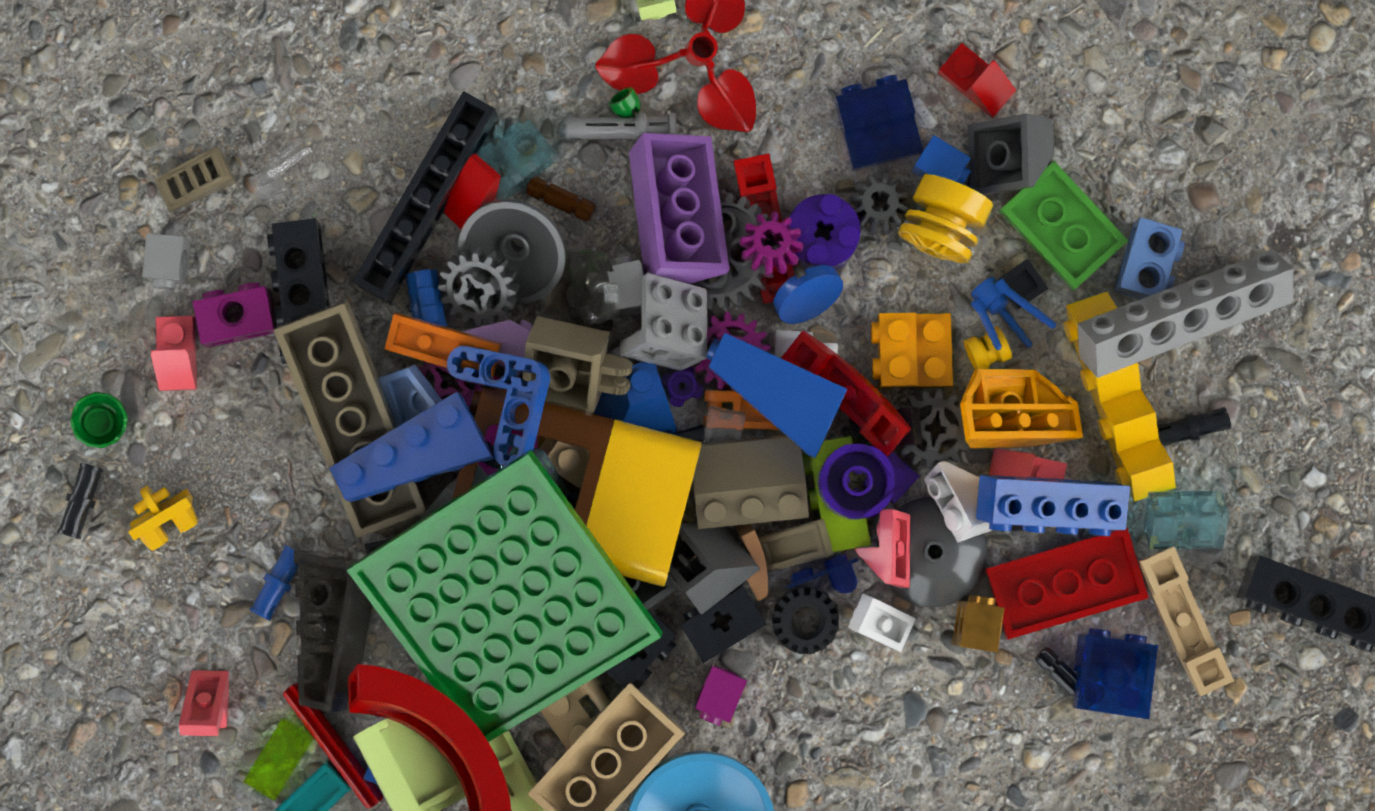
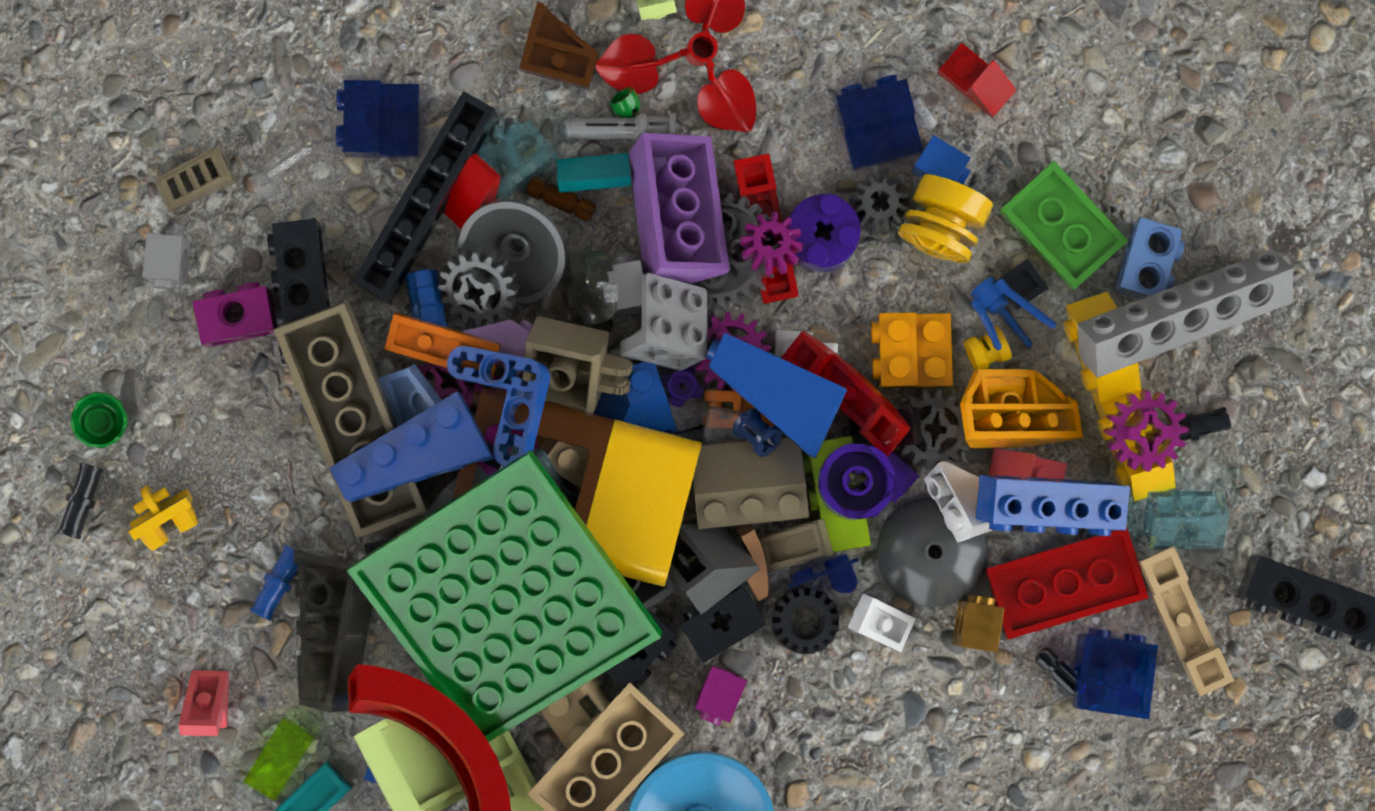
(175, 353): coral slope -> none
(335, 749): red axle -> none
(378, 119): none -> clear blue plate
(557, 52): none -> reddish brown wing
(593, 172): none -> teal tile
(757, 432): none -> dark blue bush
(809, 295): blue tile -> none
(892, 556): coral slope -> none
(1009, 152): dark grey slope -> none
(1145, 414): none -> magenta gear

